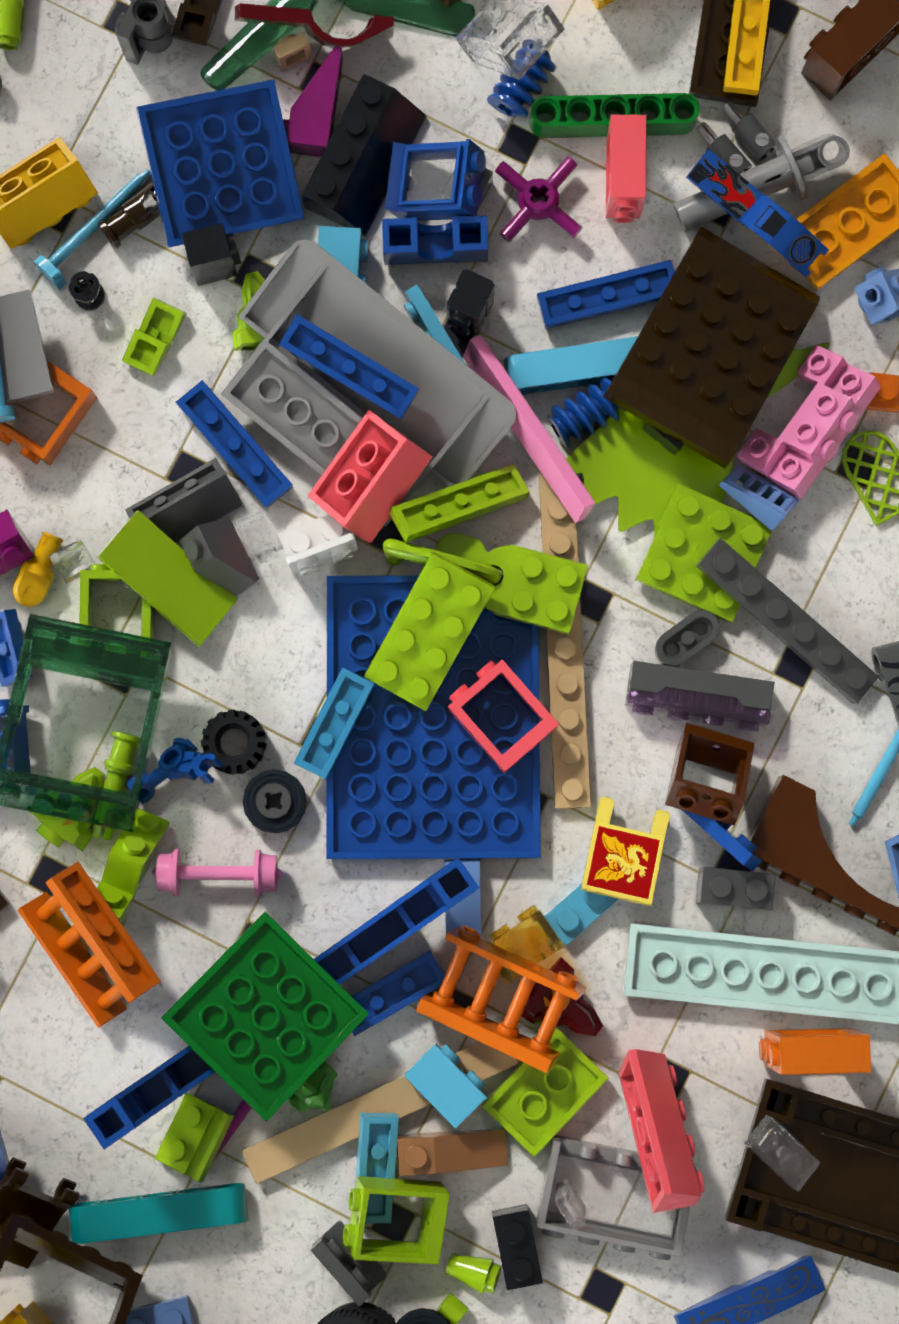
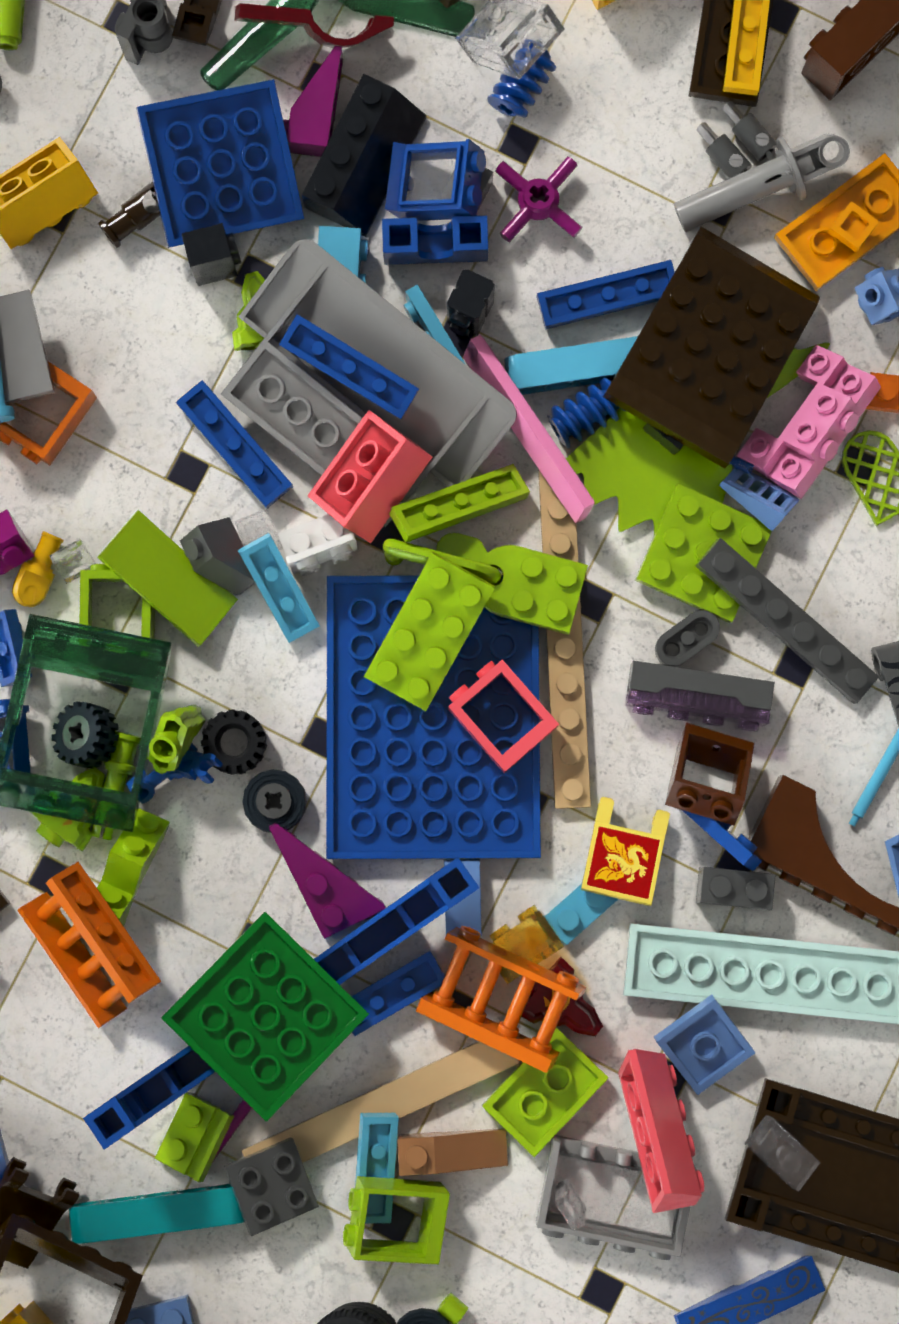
(49, 266): medium azure piece -> none
(85, 735): none -> black wheel
(97, 291): black bush -> none
(154, 337): lime slope -> none
(170, 872): bright pink piece -> none
(174, 737): none -> lime rock
(190, 501): dark grey panel -> none
(271, 1186): none -> dark grey plate
(278, 587): none -> medium azure plate
(292, 50): tan plate -> none
(315, 1090): bright green rock -> none
(330, 895): none -> magenta wing
(334, 723): dark azure plate -> none
(354, 1276): dark grey bracket -> none
(446, 1084): medium azure brick -> none
(475, 1272): lime cone -> none
(517, 1247): black brick -> none
(597, 106): green beam -> none
(625, 167): coral window -> none
(704, 1044): none -> medium blue plate
(737, 461): none -> blue leg
(756, 212): piece -> none
(816, 1051): orange window -> none
(853, 226): none -> light orange plate

